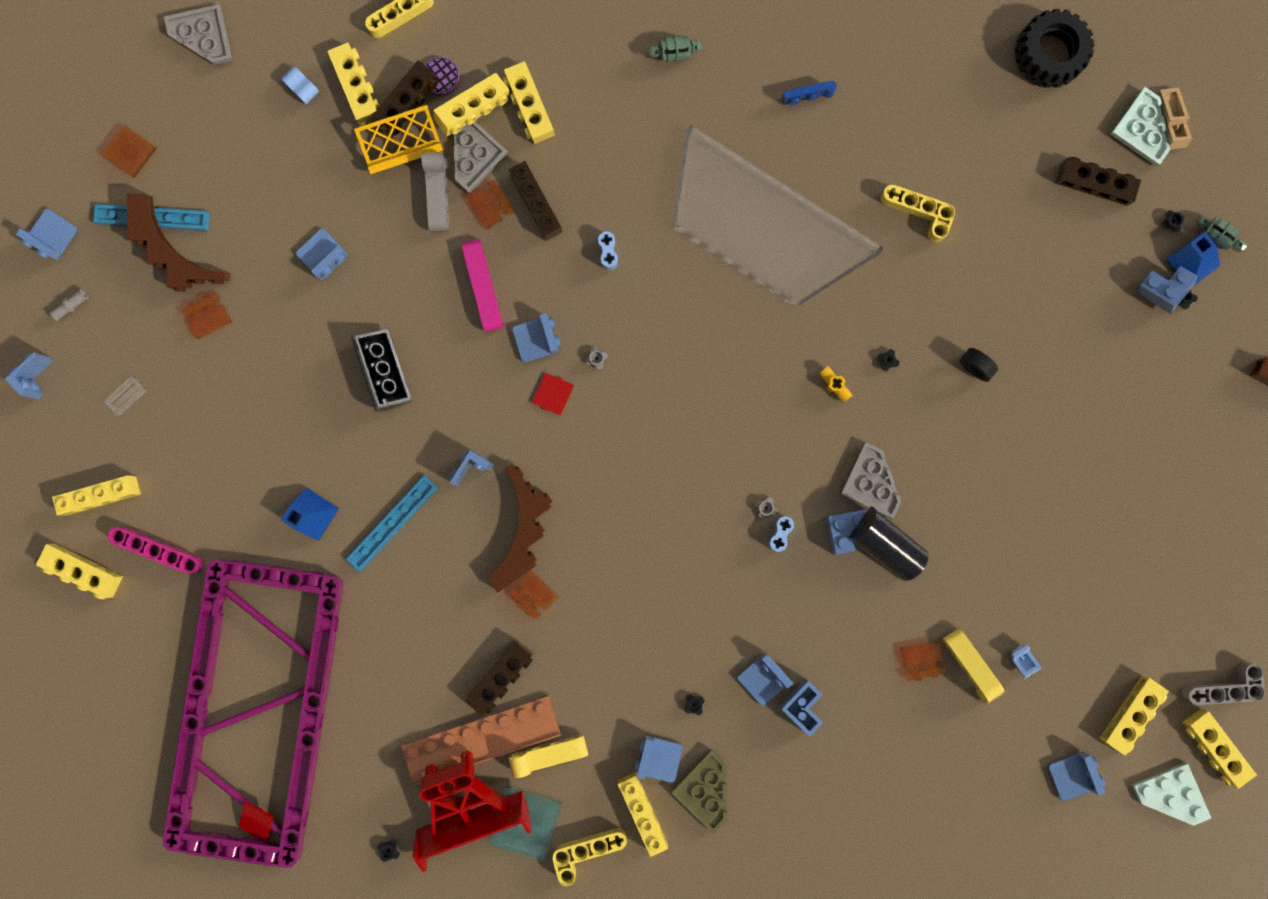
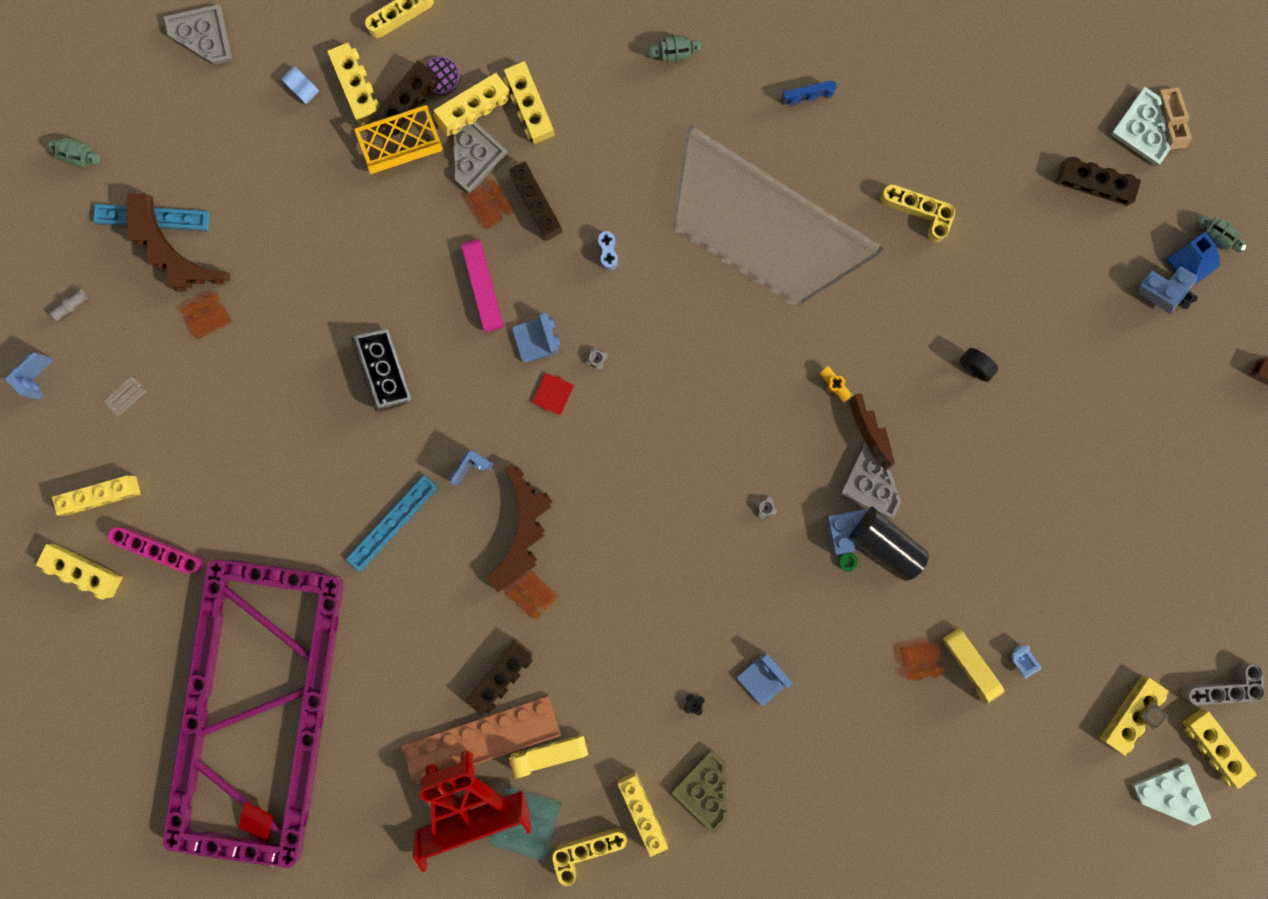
(49, 235): medium blue bracket -> none
(73, 152): none -> sand green piece
(129, 151): clear orange plate -> none
(310, 514): blue slope -> none
(322, 254): medium blue bracket -> none
(385, 856): black plate -> none
(436, 191): light grey beam -> none
(658, 759): medium blue bracket -> none
(782, 534): light blue axle -> none
(798, 707): medium blue brick -> none
(847, 561): none -> green tile
(875, 437): none -> reddish brown slope
(882, 358): black plate -> none
(1070, 31): black tyre -> none
(1076, 776): medium blue bracket -> none
(1153, 715): none -> tile
(1170, 215): black plate -> none

